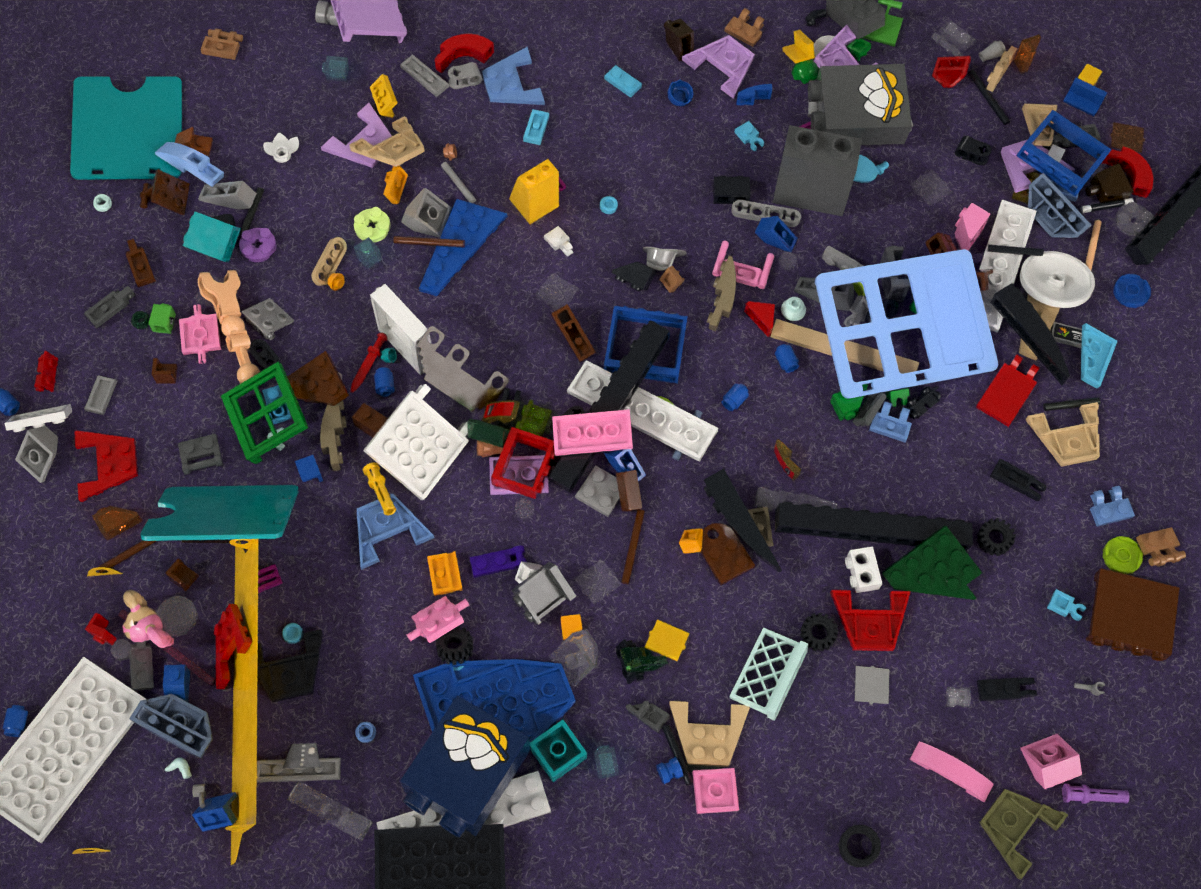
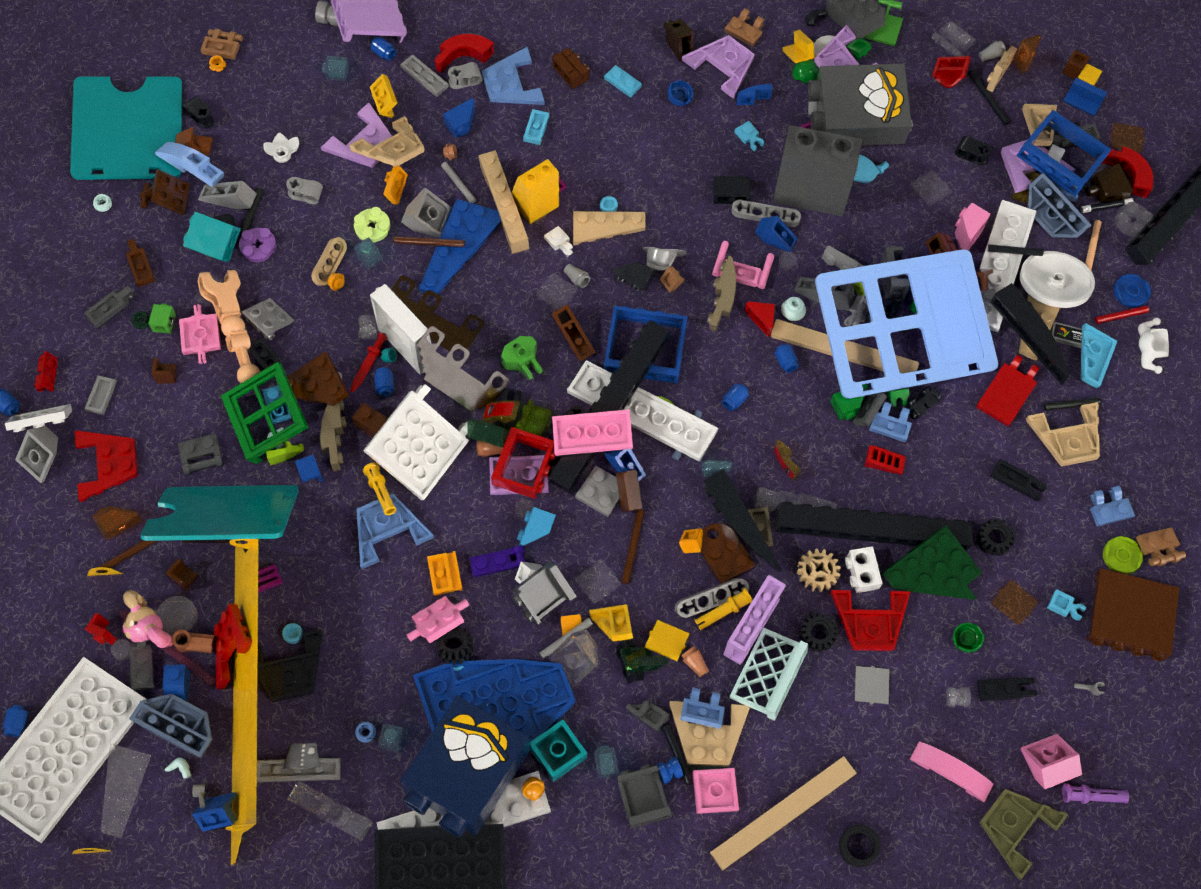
(123, 781): none -> clear wing
(195, 642): none -> nougat piece
(198, 112): none -> black piece
(217, 60): none -> light orange plate
(281, 455): none -> lime slope
(306, 191): none -> light grey piece
(367, 327): none -> clear wheel
(383, 48): none -> blue brick
(391, 738): none -> clear light blue brick
(453, 333): none -> dark brown piece
(460, 118): none -> blue slope
(504, 202): none -> tan arch
(521, 356): none -> bright green hinge
(533, 788): none -> light orange piece
(537, 526): none -> dark azure slope
(551, 648): none -> light grey bar
(571, 68): none -> reddish brown brick
(577, 276): none -> light grey cone
(598, 225): none -> tan wing
(613, 622): none -> yellow wing
(643, 796): none -> dark grey panel
(695, 661): none -> nougat cone
(701, 712): none -> medium blue plate
(710, 593): none -> light grey beam
(712, 466): none -> clear light blue cone
(732, 605): none -> yellow pin
(754, 620): none -> lavender panel
(782, 813): none -> tan tile
(828, 577): none -> tan gear
(876, 464): none -> red slope
(971, 635): none -> green hair
(1014, 602): none -> clear orange piece
(1075, 64): none -> reddish brown panel
(1122, 314): none -> red bar
(1152, 344): none -> white piece

